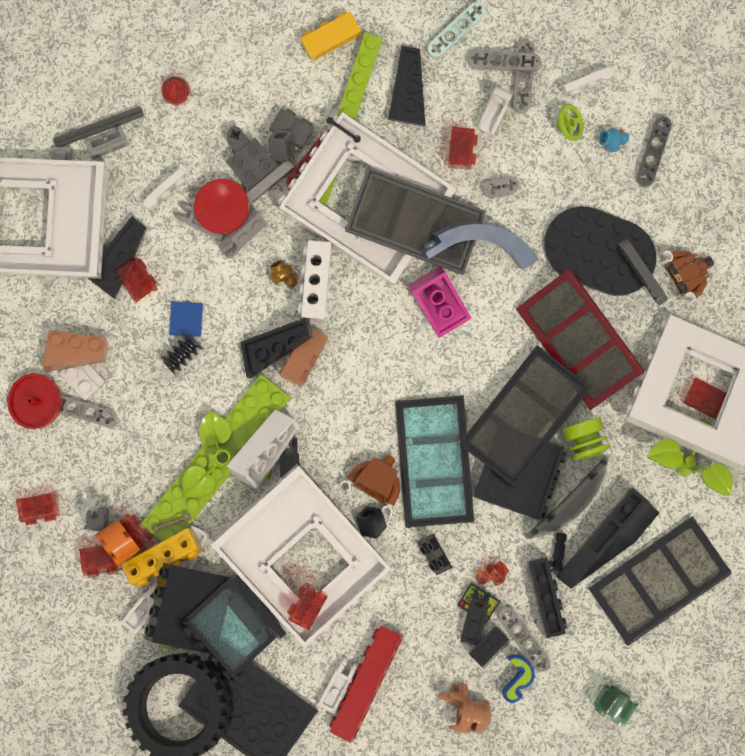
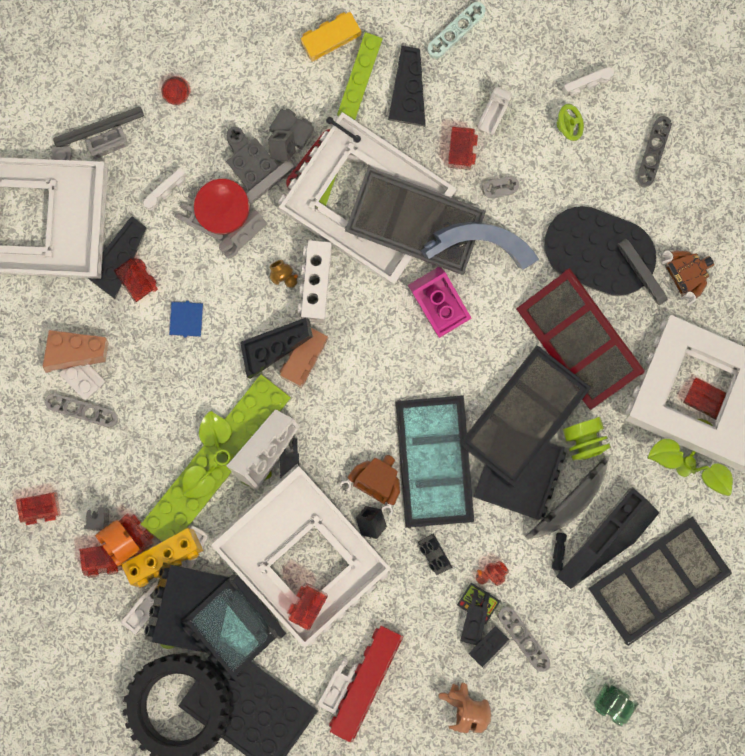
(34, 401): red piece -> none
(181, 353): black piece -> none
(186, 517): dark tan hinge -> none
(505, 58): light grey beam -> none
(522, 680): animal -> none
(523, 77): light grey beam -> none
(546, 597): black brick -> none
(613, 139): dark azure animal -> none

